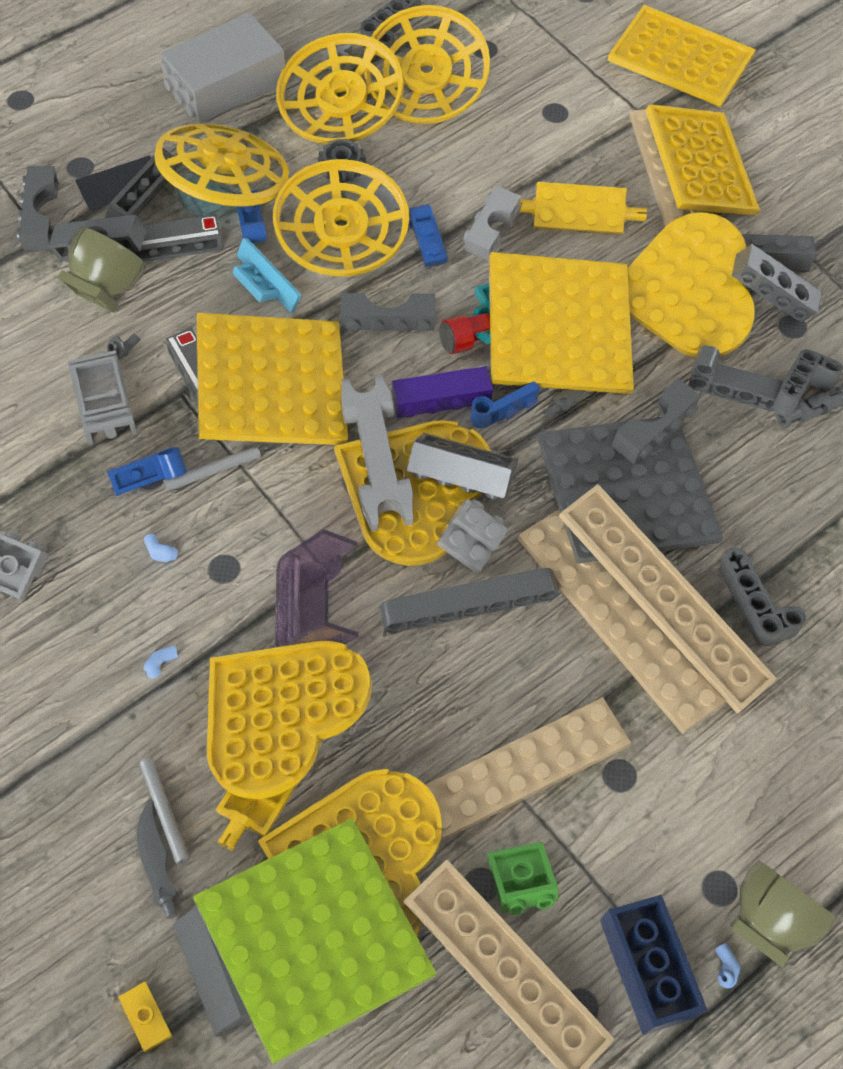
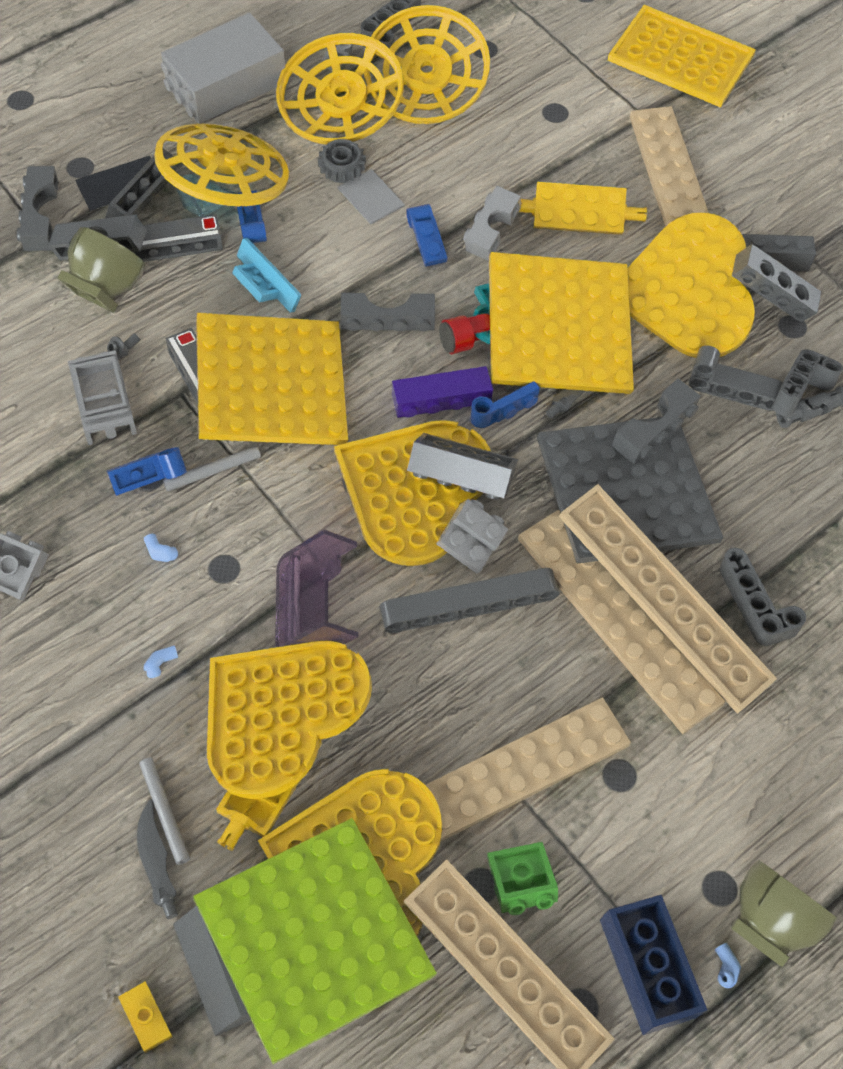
(341, 209): yellow dish -> none
(384, 489): light grey piece -> none
(702, 160): yellow plate -> none

